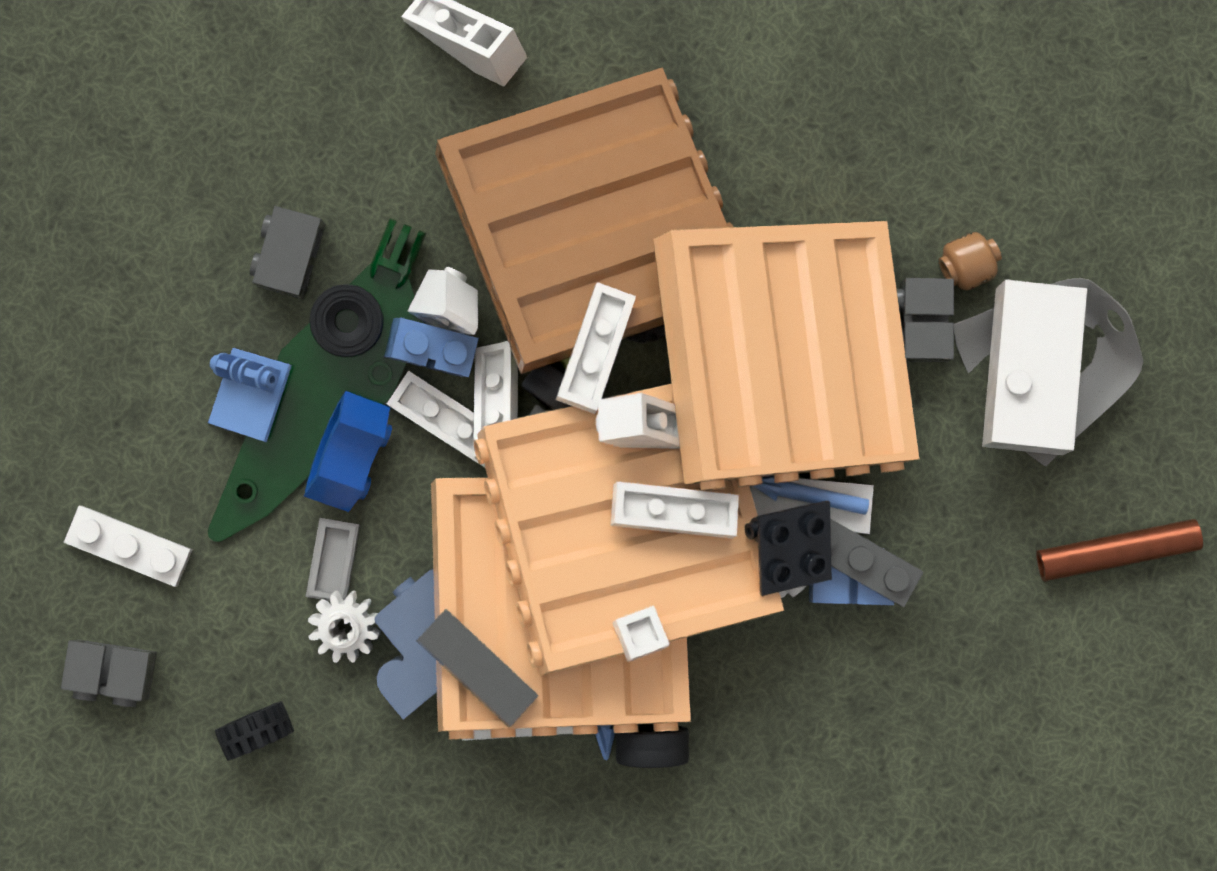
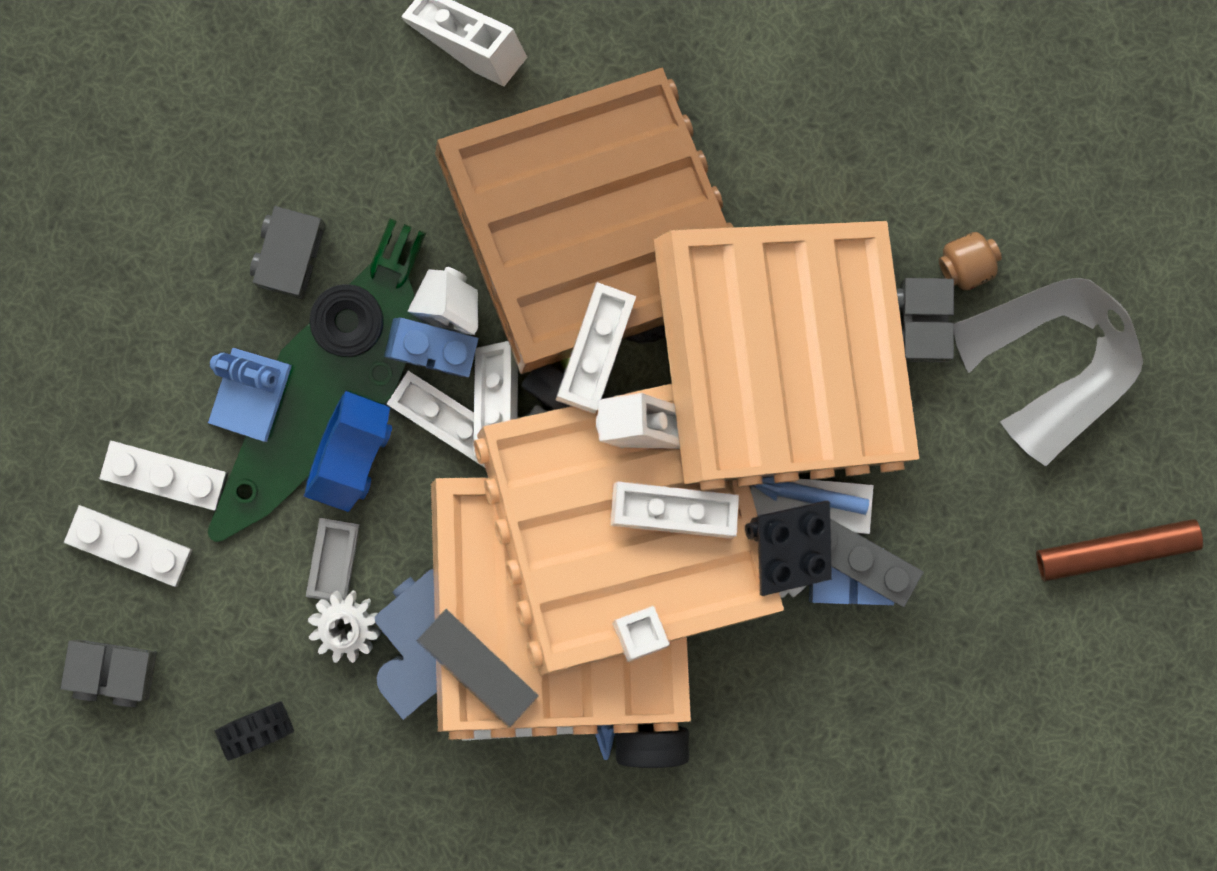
(163, 475): none -> white plate
(1034, 367): white brick -> none

